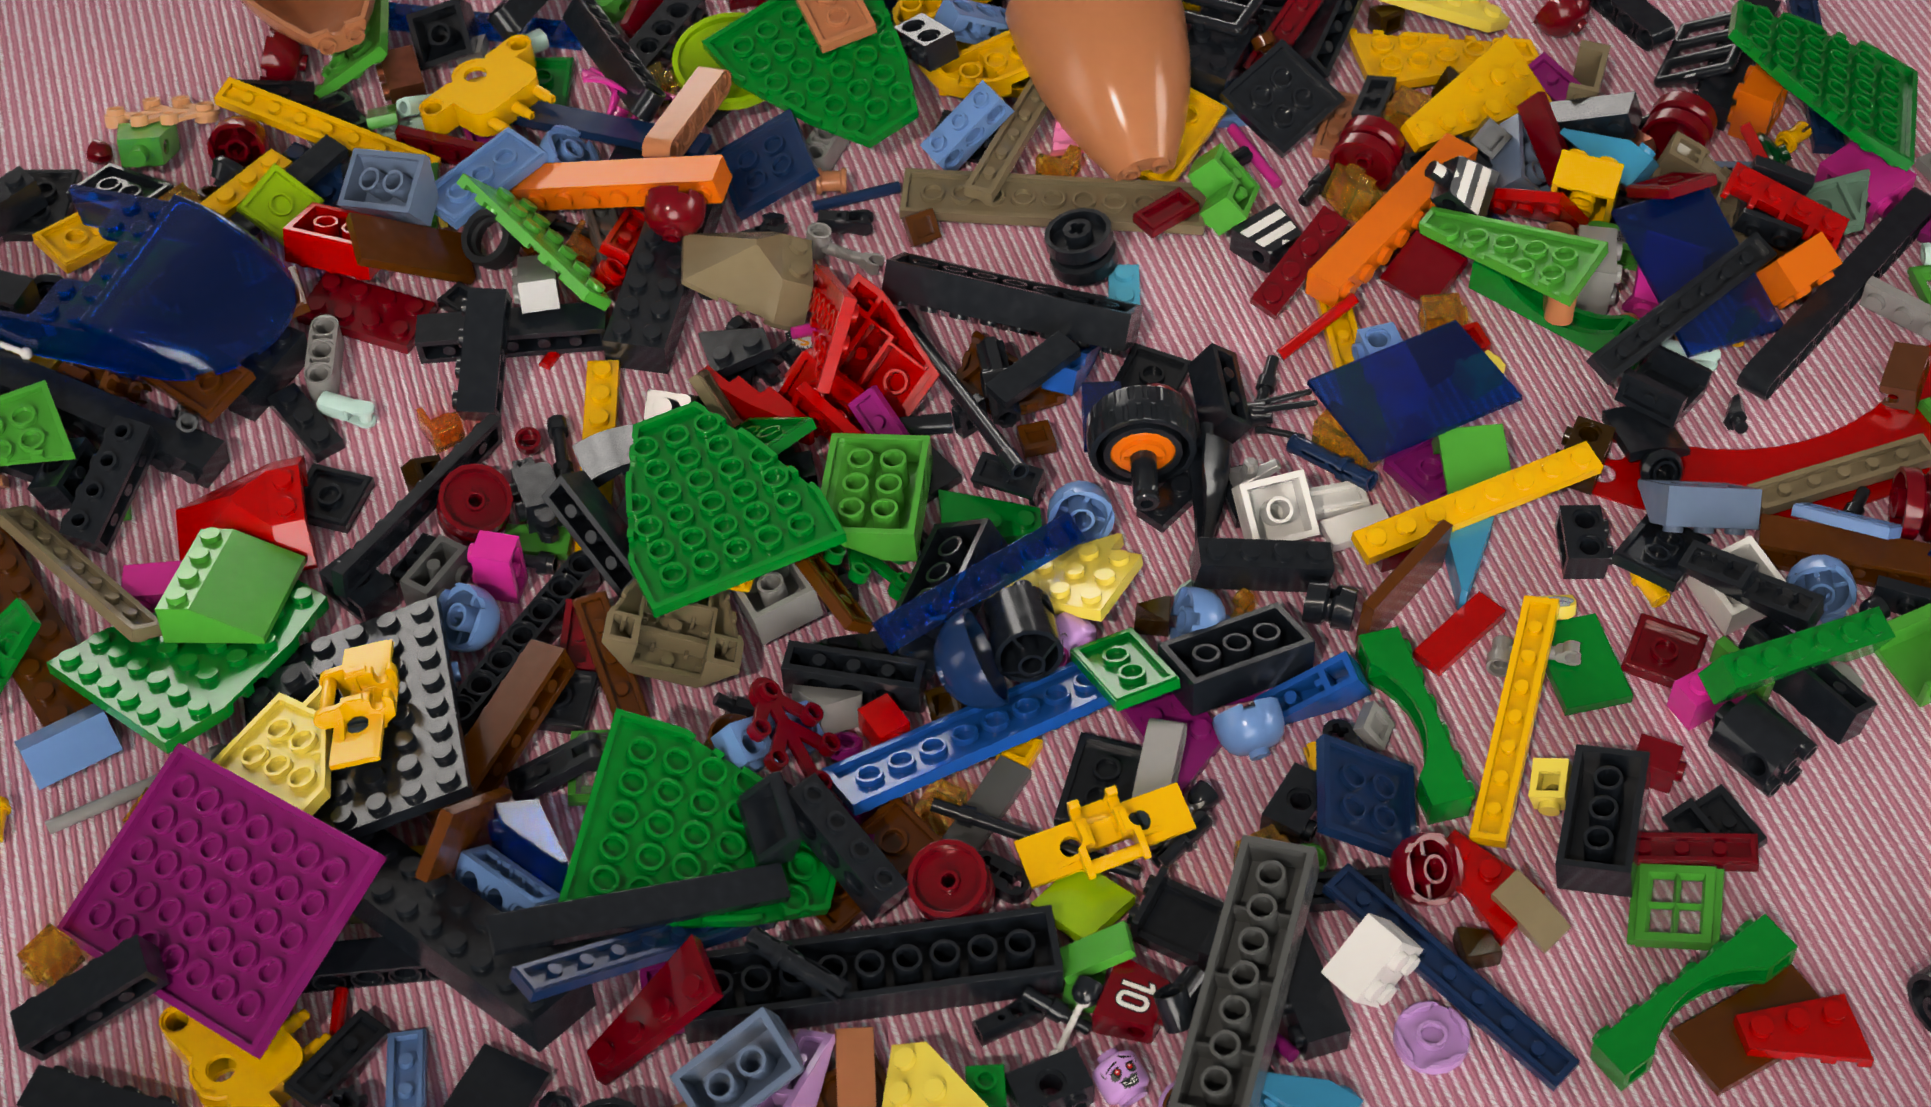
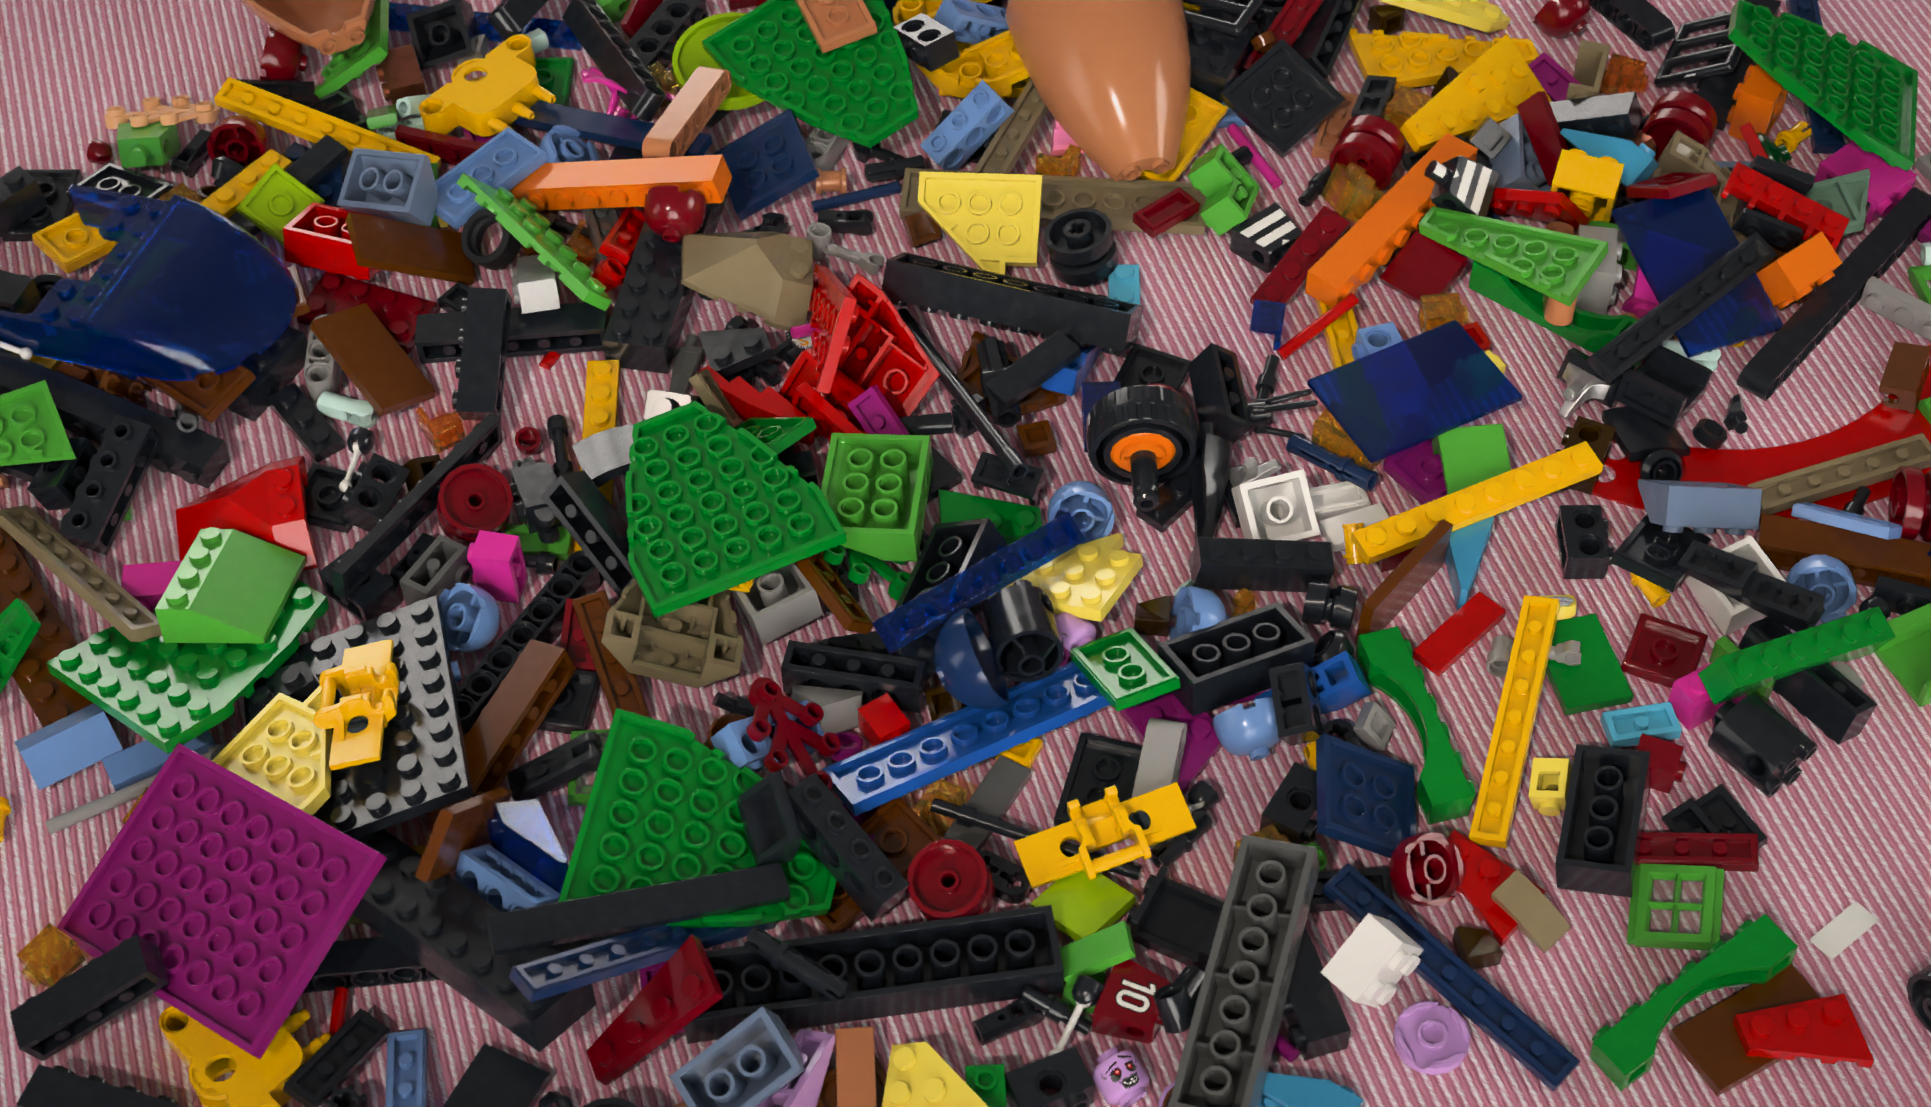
(146, 760): none -> medium blue tile
(192, 155): none -> black bar
(363, 445): none -> hinge
(372, 359): none -> reddish brown tile
(376, 494): none -> black brick
(685, 364): none -> dark grey bar
(864, 153): none -> black bar
(892, 169): none -> black axle
(987, 215): none -> light yellow wing
(1269, 319): none -> clear blue panel
(1296, 703): none -> black brick
(1330, 645): none -> black cone
(1352, 555): none -> yellow pin
(1583, 384): none -> flat silver piece
(1624, 75): none -> clear orange brick
(1626, 725): none -> medium azure plate
(1709, 433): none -> black tile
(1843, 930): none -> white sticker

